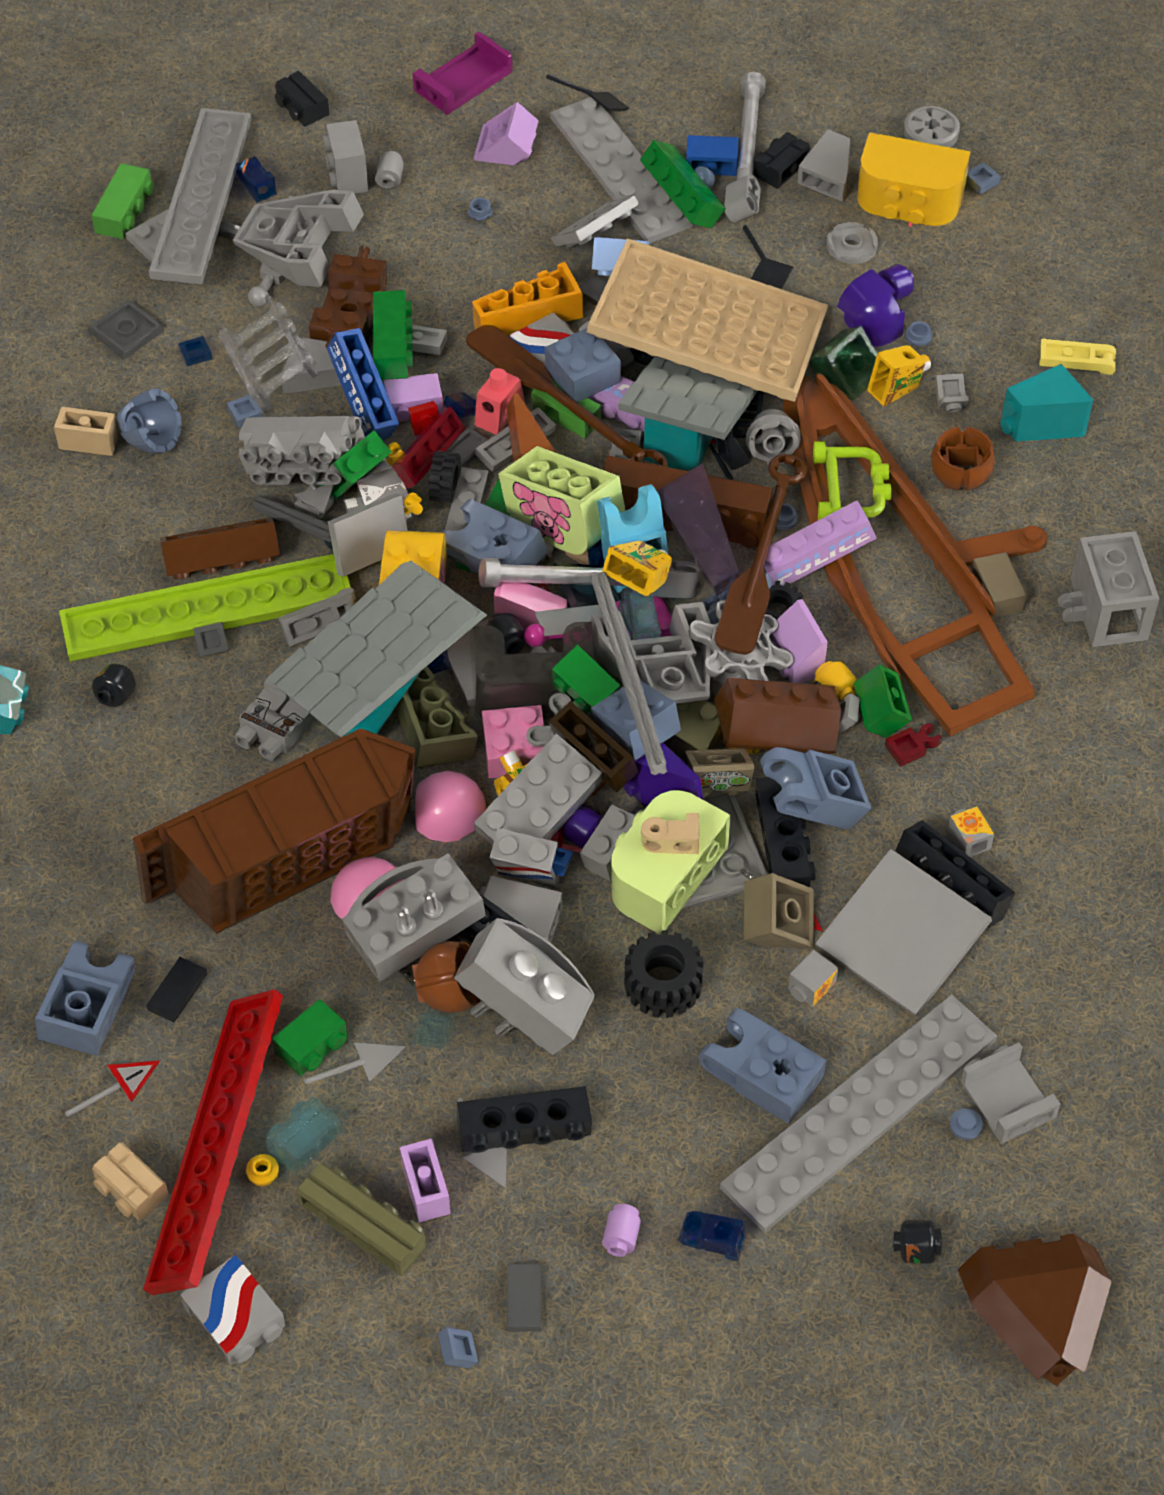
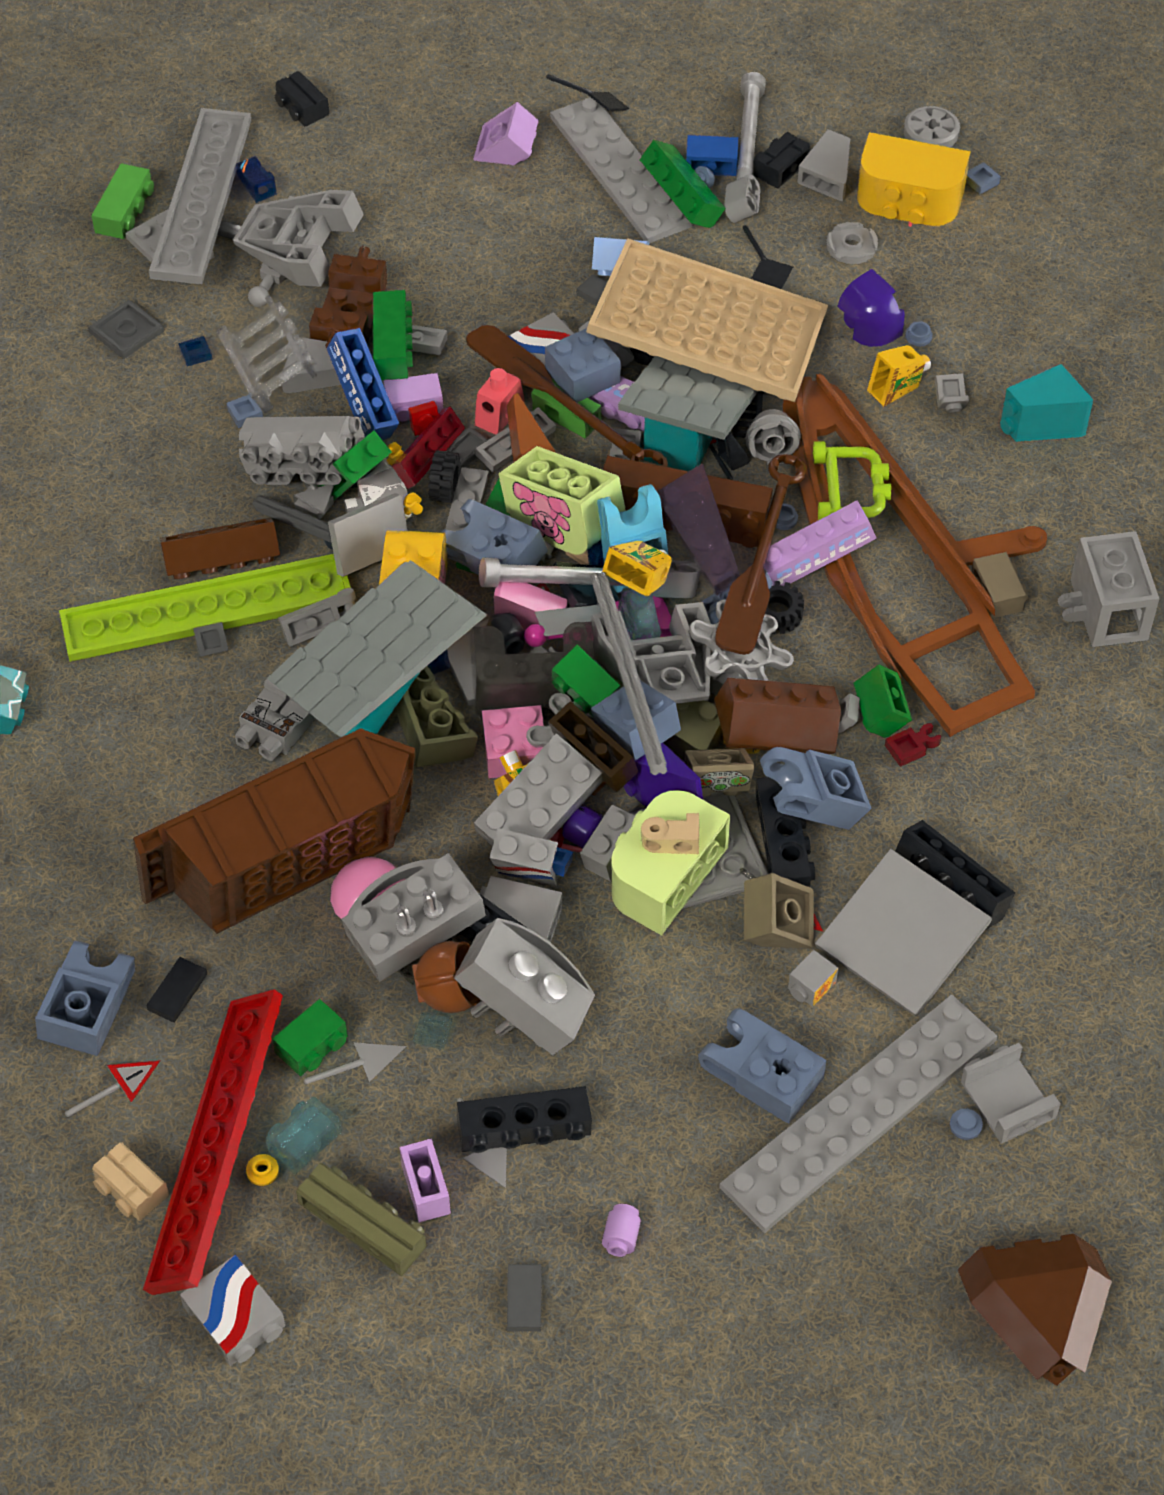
(86, 431): tan brick -> none
(114, 685): black head -> none
(150, 422): sand blue hair -> none
(345, 157): light grey brick -> none
(389, 170): light grey brick -> none
(448, 806): bright pink cylinder -> none
(458, 1347): sand blue plate -> none
(461, 404): clear blue tile -> none
(464, 75): magenta panel -> none
(480, 209): sand blue plate -> none
(531, 301): light orange wedge -> none
(597, 220): light grey plate -> none
(658, 994): black tyre -> none
(713, 1233): clear blue leg -> none
(803, 639): lavender slope -> none
(836, 675): yellow head -> none
(846, 361): clear green slope -> none
(900, 279): dark purple head -> none
(918, 1241): black head -> none
(963, 448): dark orange piece -> none
(970, 831): brick -> none
(1078, 355): light yellow plate -> none

